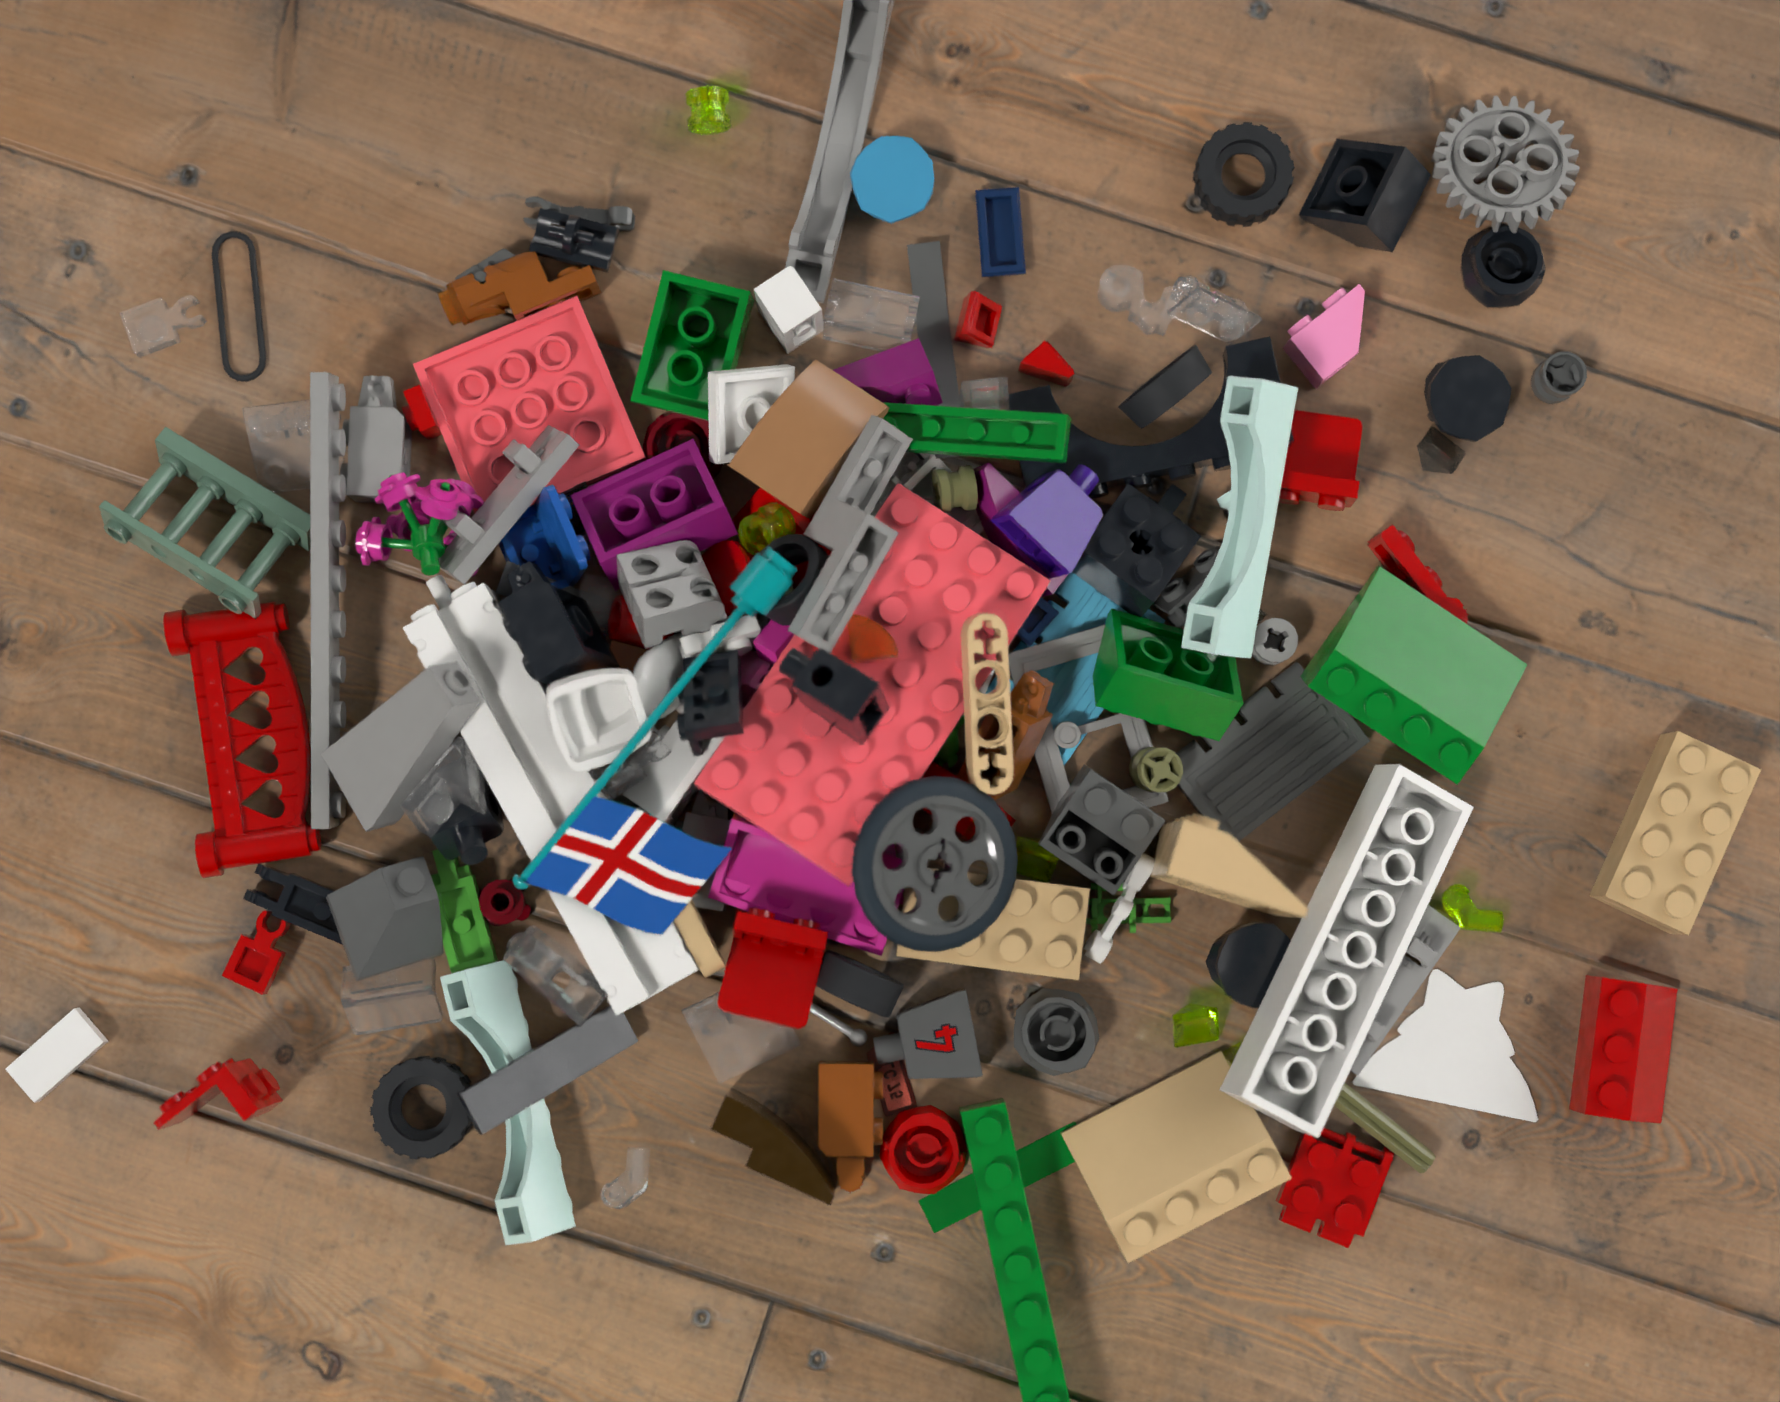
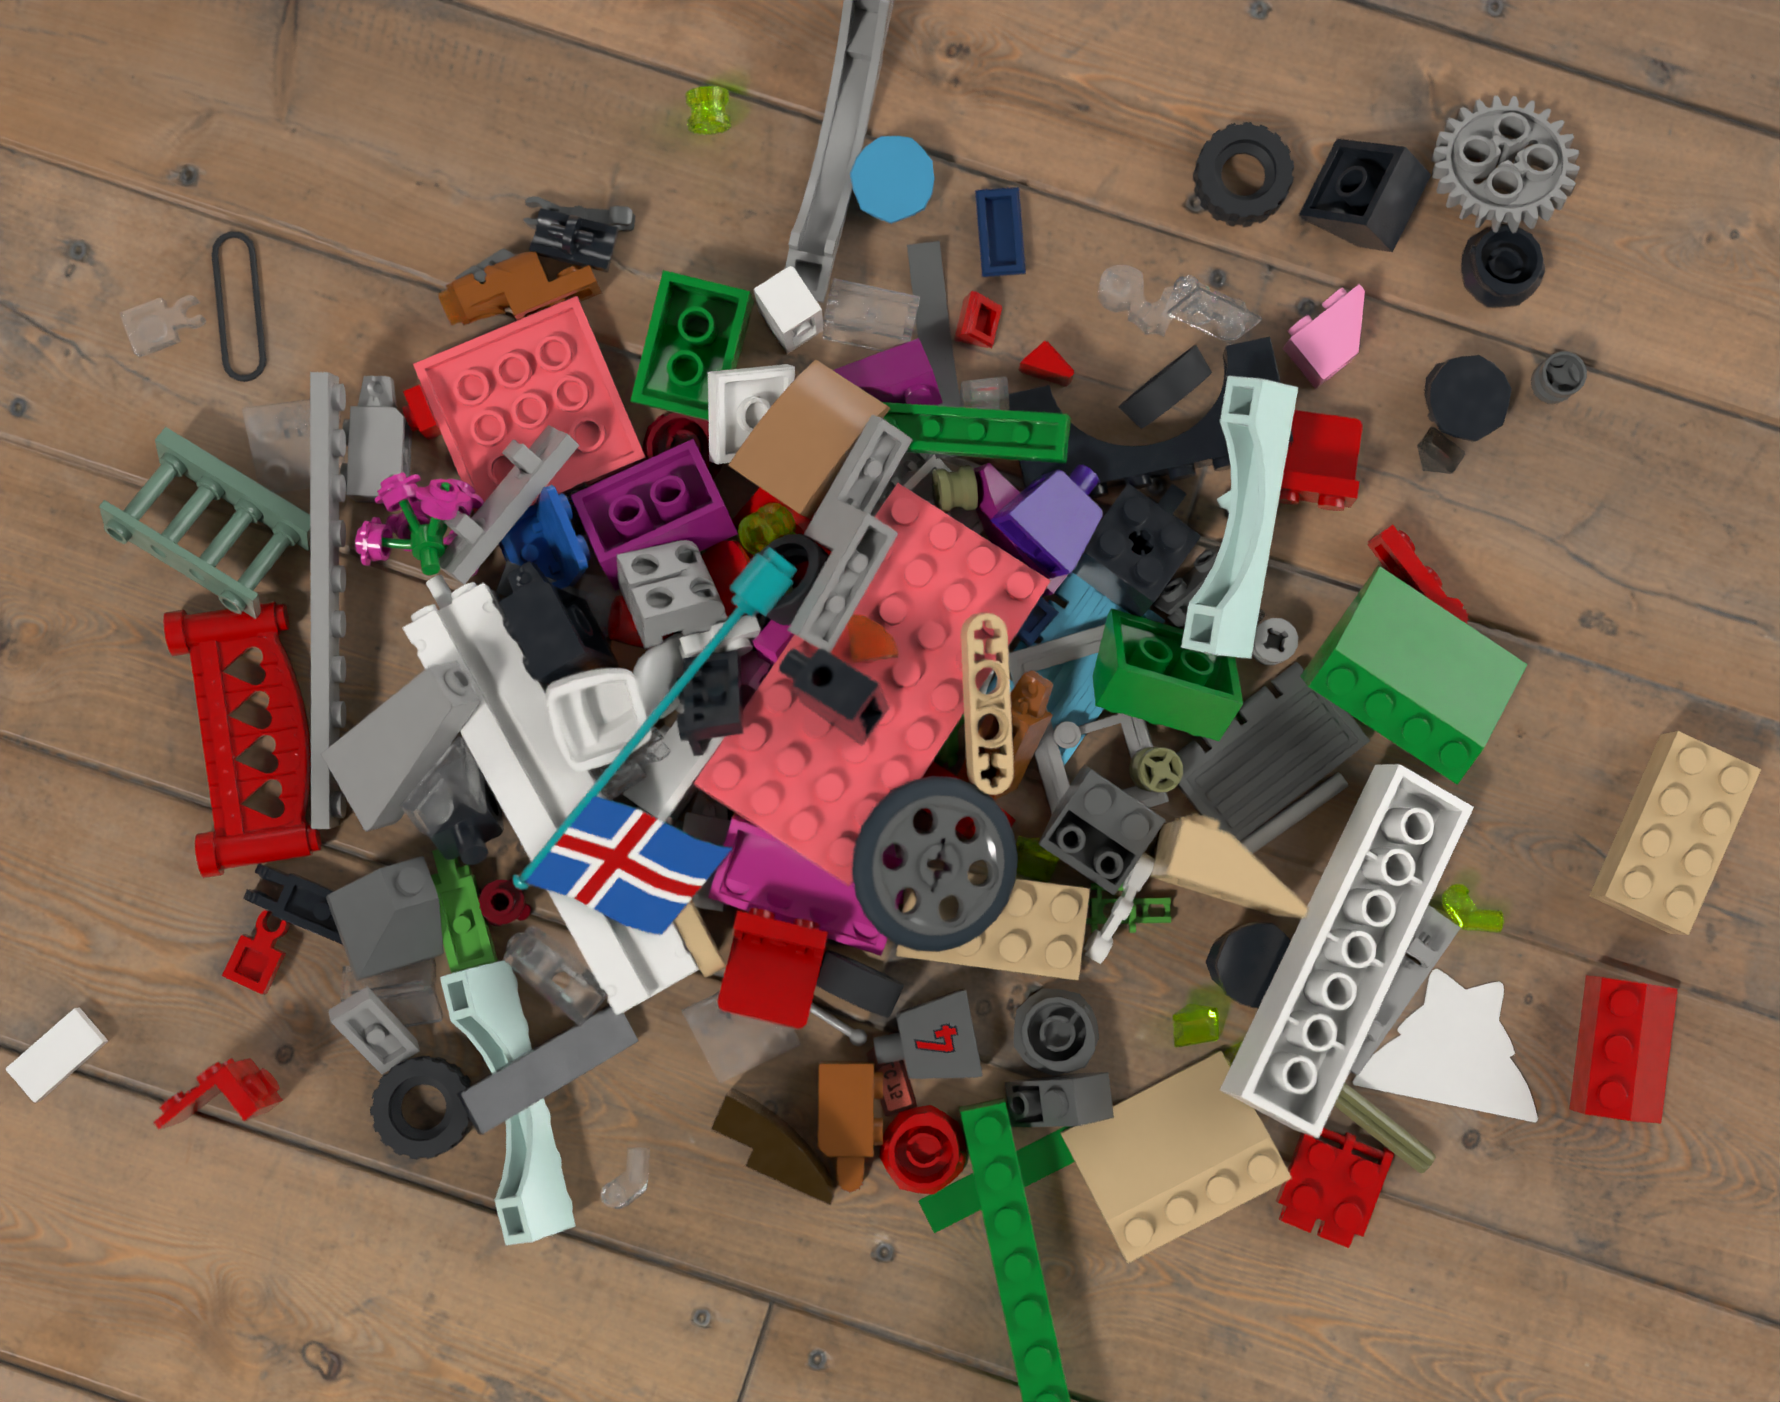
(374, 1030): none -> light grey plate
(1059, 1100): none -> dark grey slope
(1294, 813): none -> light grey bar

